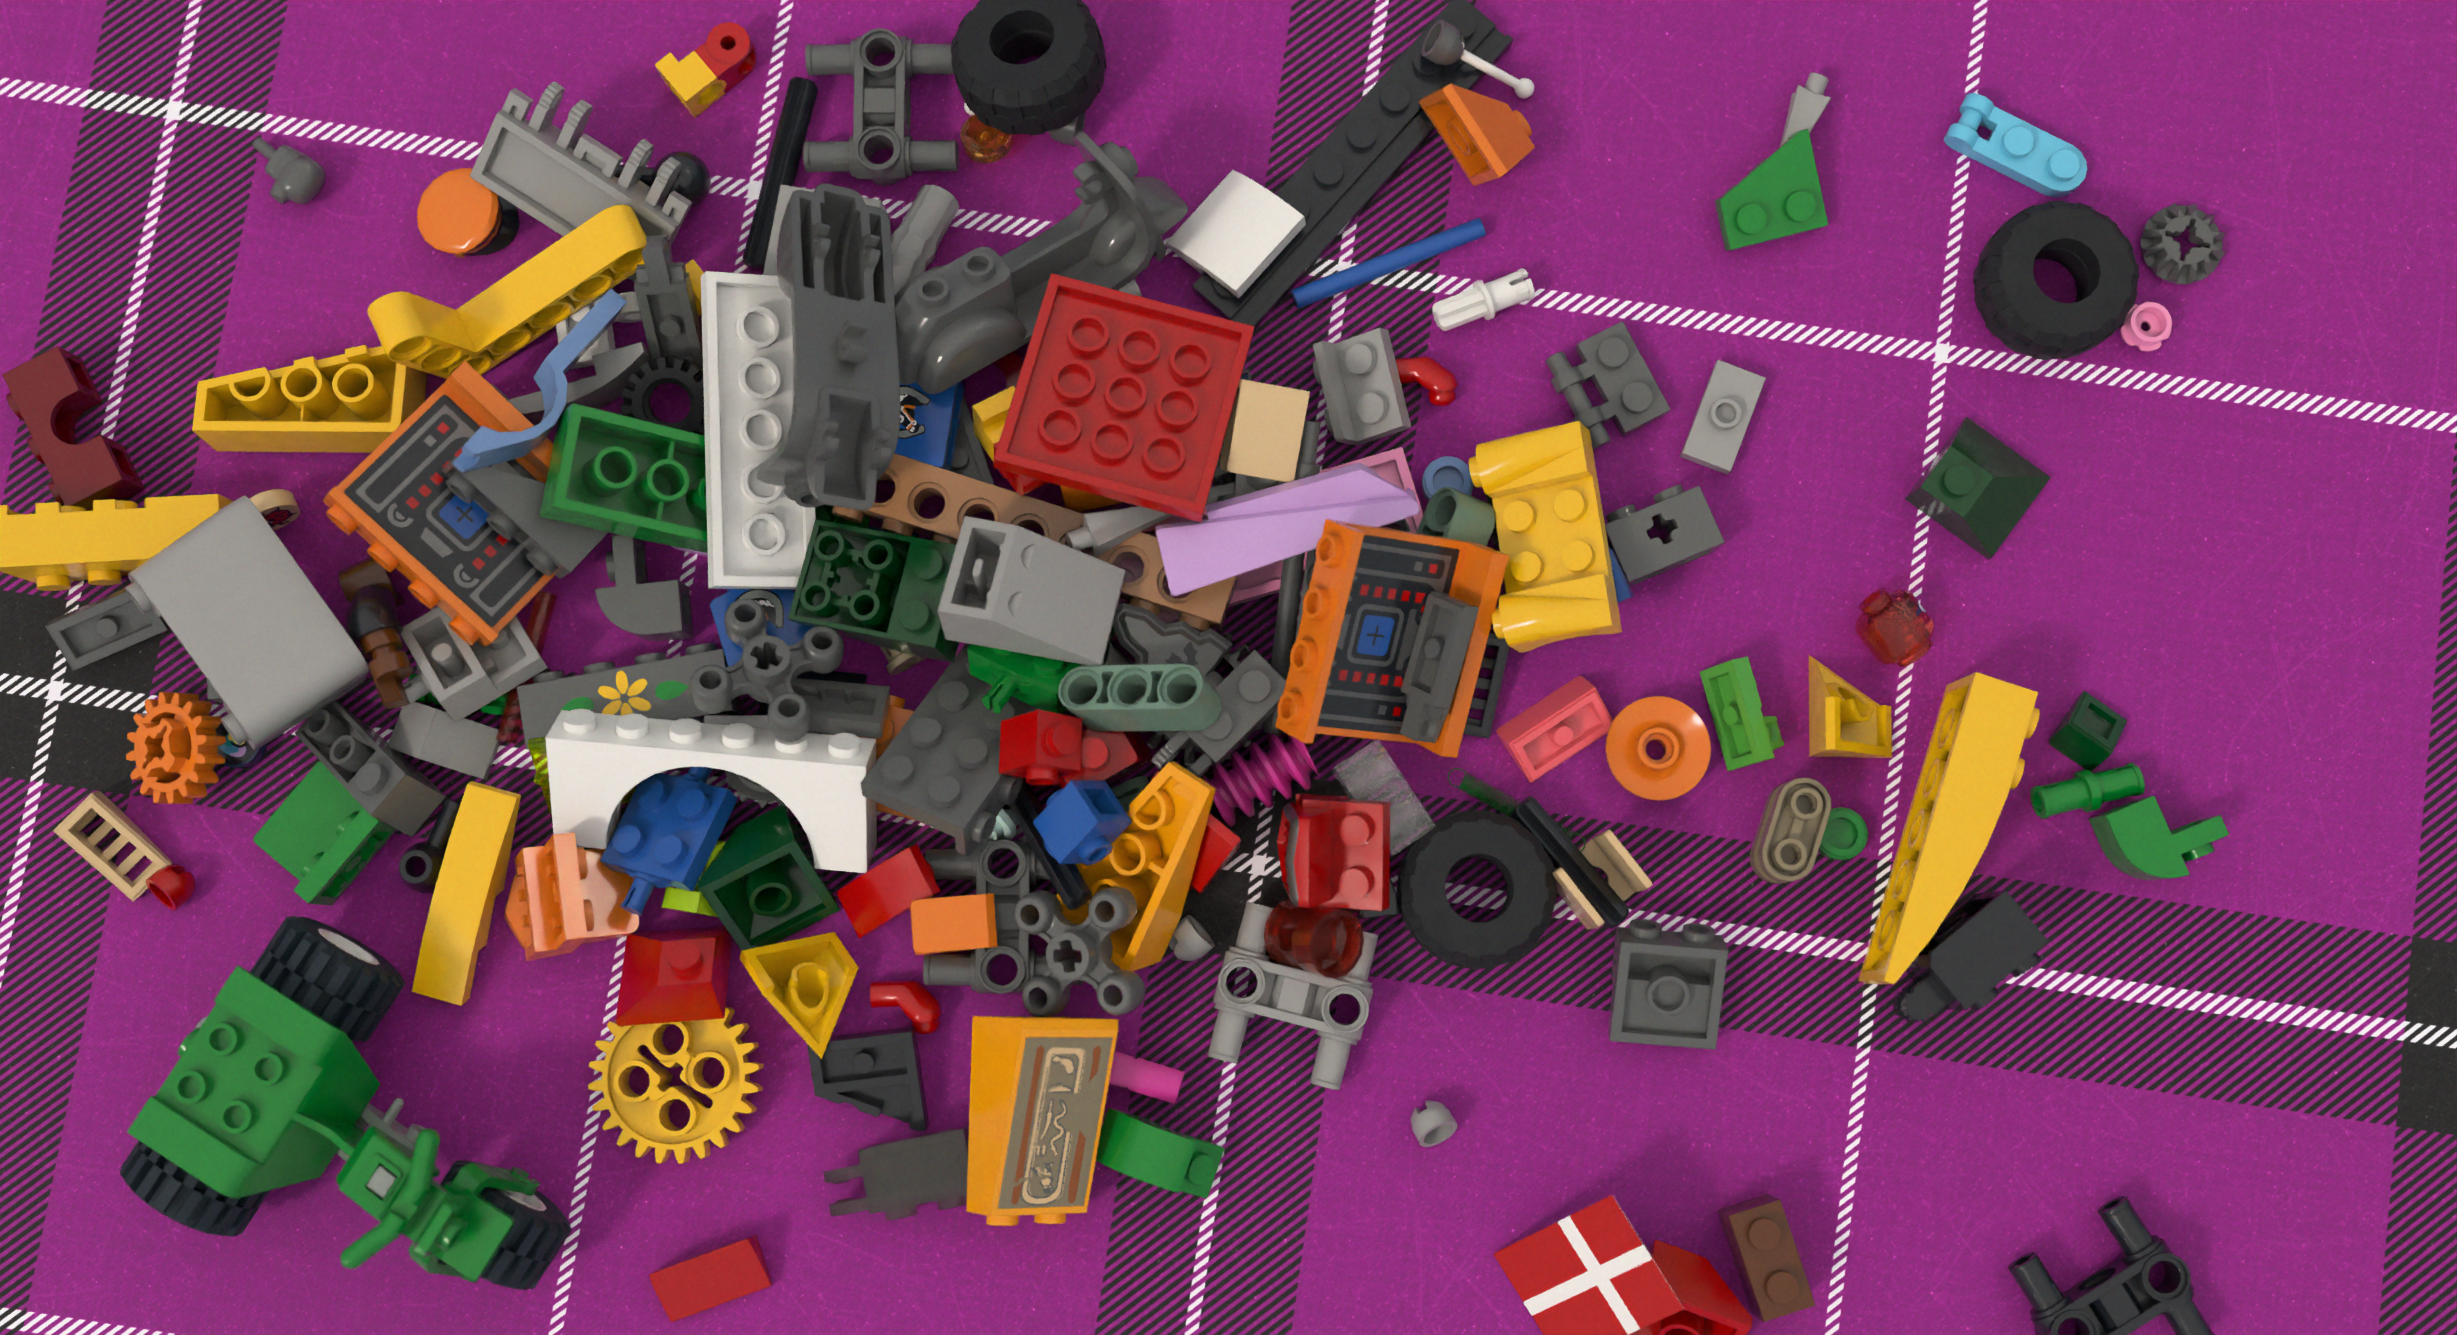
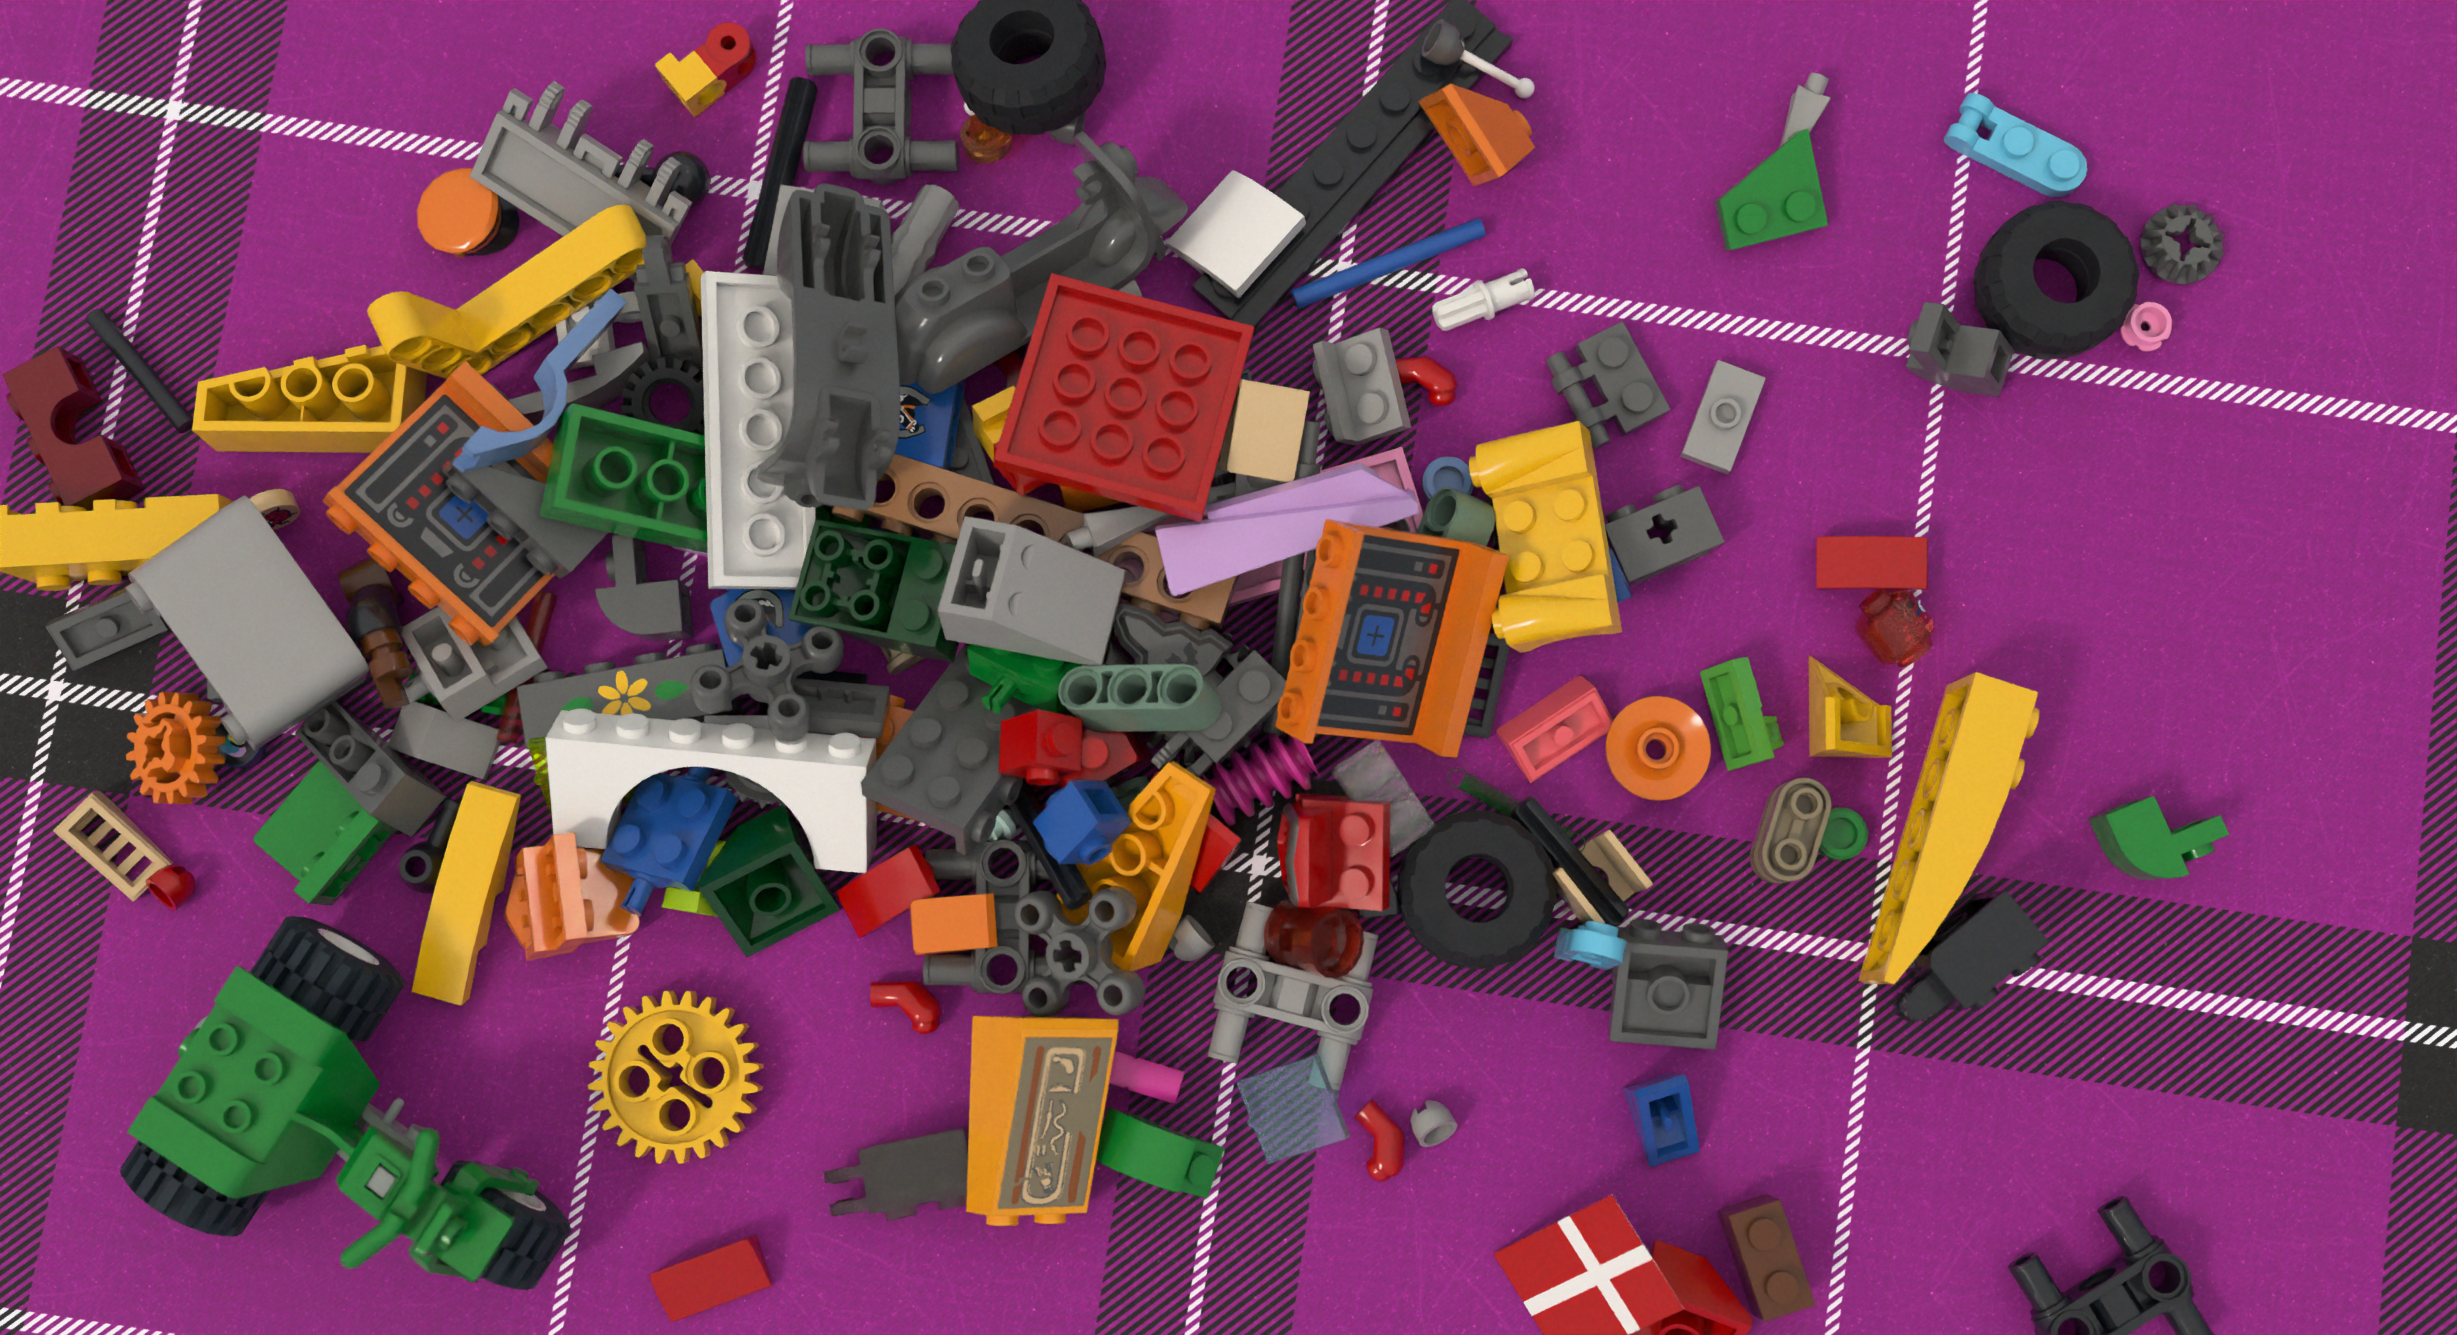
(140, 370): none -> black bar
(294, 173): dark grey piece -> none
(674, 976): red slope -> none
(804, 983): yellow slope -> none
(874, 1073): black wing -> none
(1293, 1108): none -> clear light blue piece
(1388, 1142): none -> red arm
(1436, 664): dark grey hinge -> none
(1592, 944): none -> medium azure plate
(1663, 1117): none -> blue slope
(1871, 562): none -> red slope
(1957, 354): none -> dark grey brick
(1977, 488): dark green slope -> none
(2087, 790): green pin -> none
(2088, 732): dark green slope -> none

